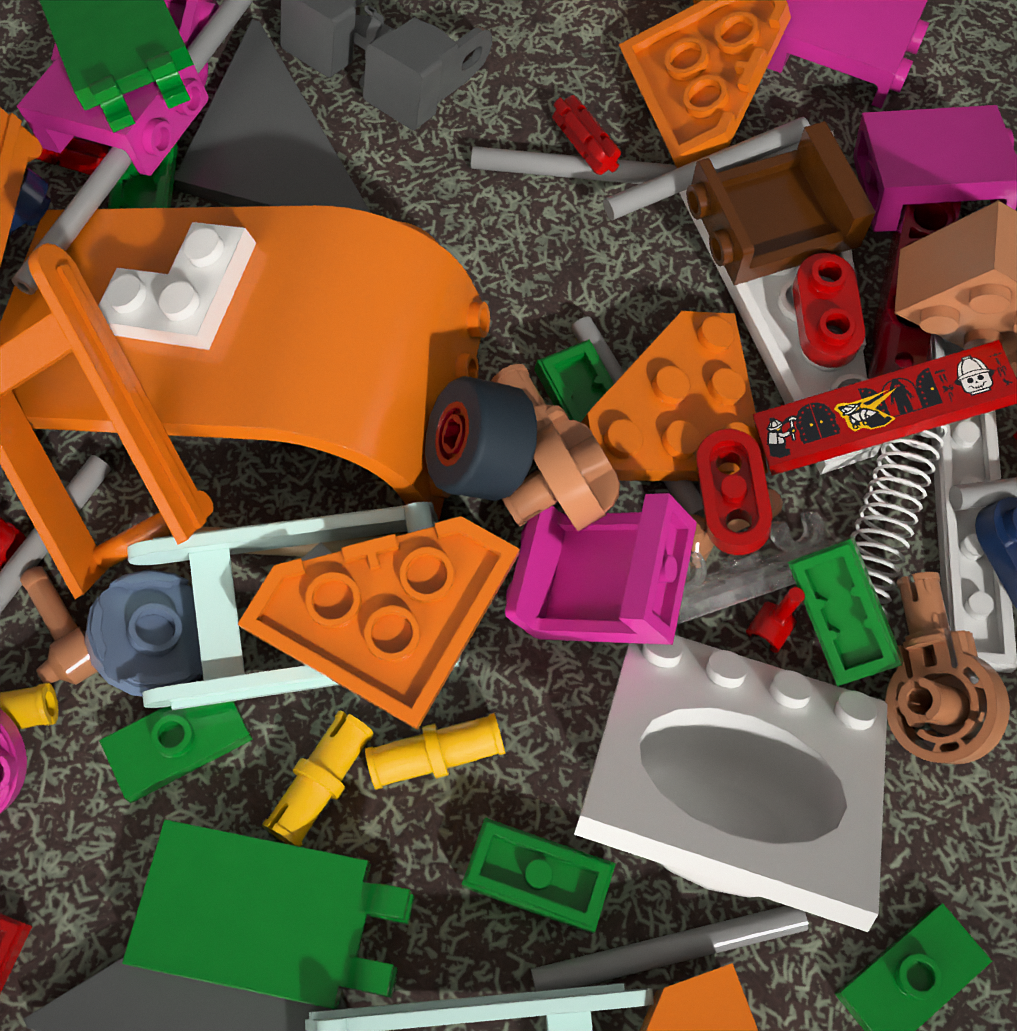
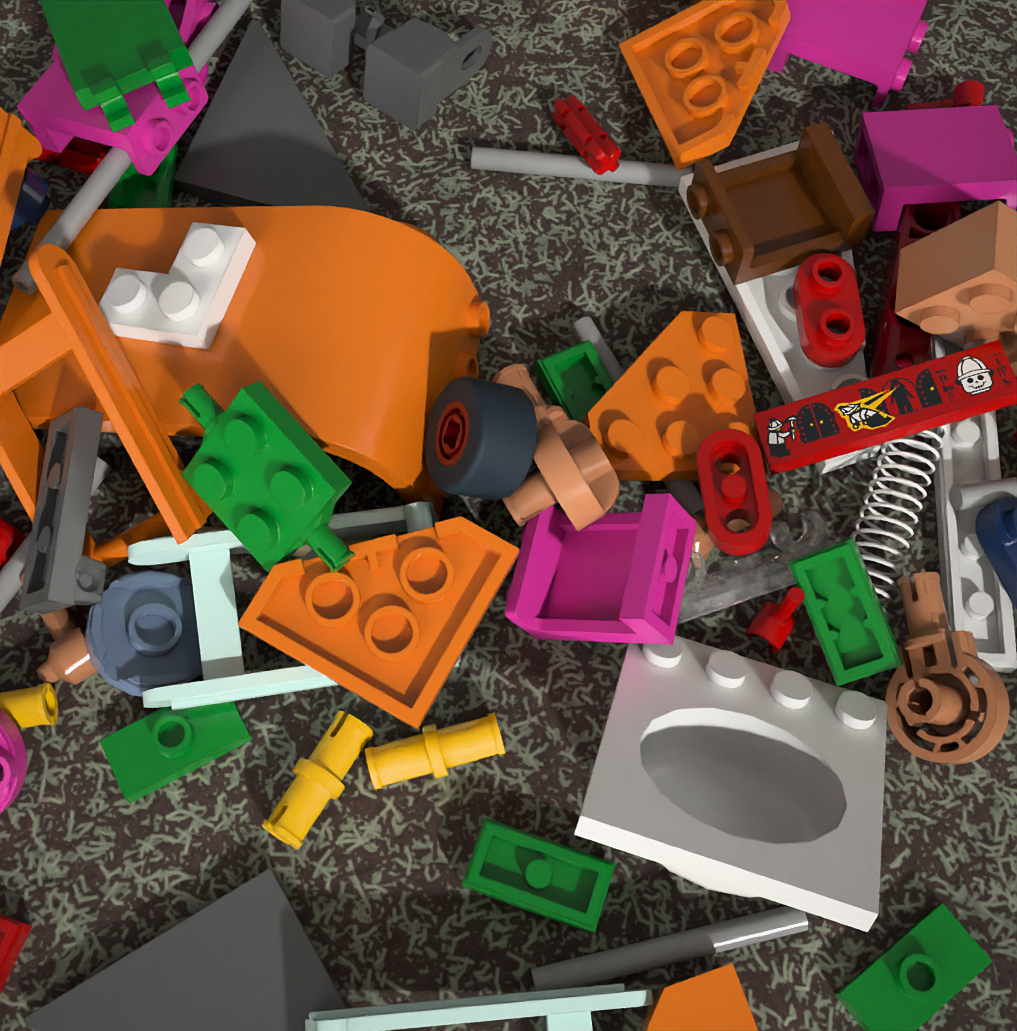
(55, 566): none -> dark grey hinge
(261, 916): green tile -> none
(265, 477): none -> green plate
(680, 178): light grey bar -> none
(964, 95): none -> red hand

